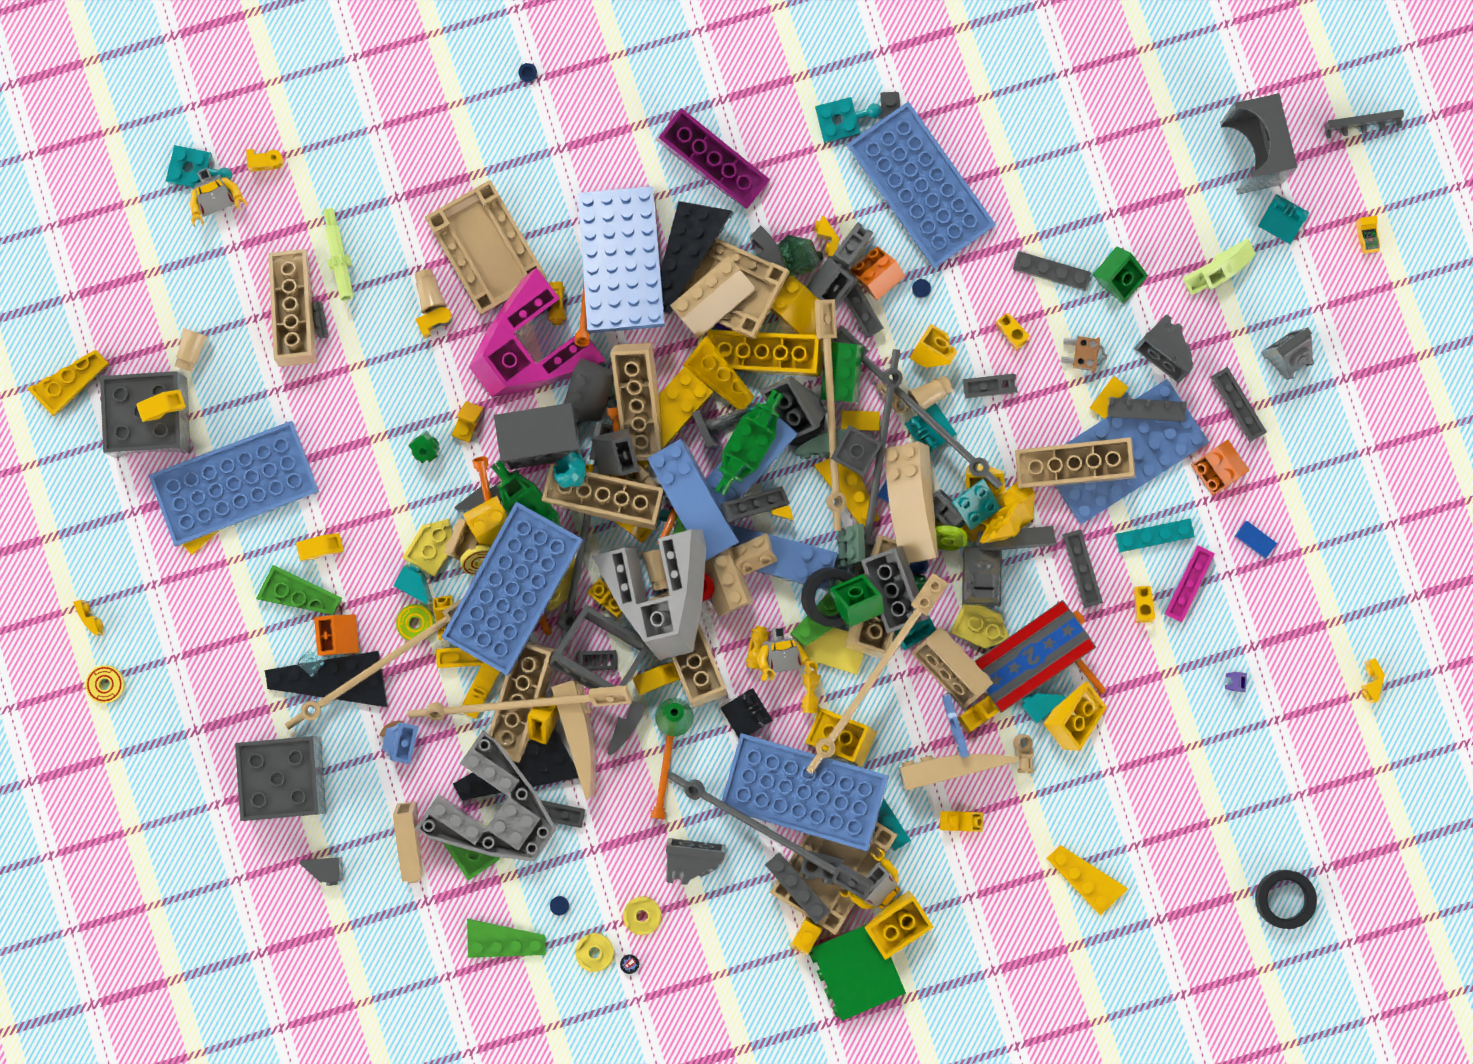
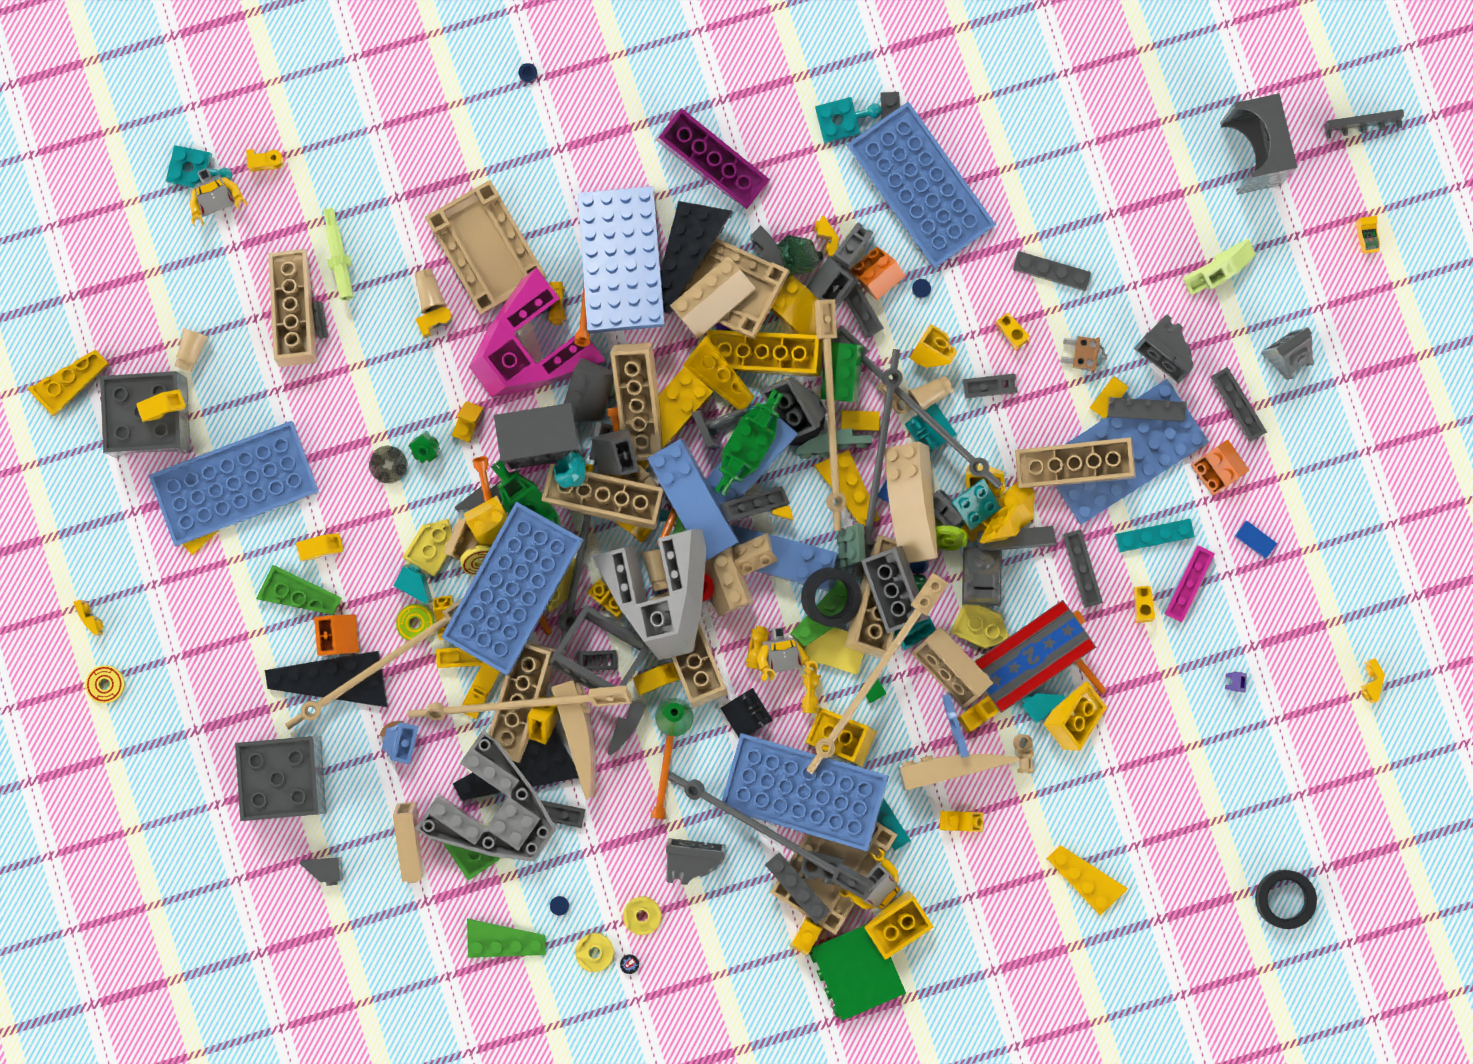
(310, 662): clear light blue plate -> none
(383, 474): none -> clear smoke plate
(856, 451): dark grey tile -> none
(857, 600): green slope -> none
(875, 692): none -> green tile
(1120, 274): green slope -> none
(1283, 219): teal hinge -> none

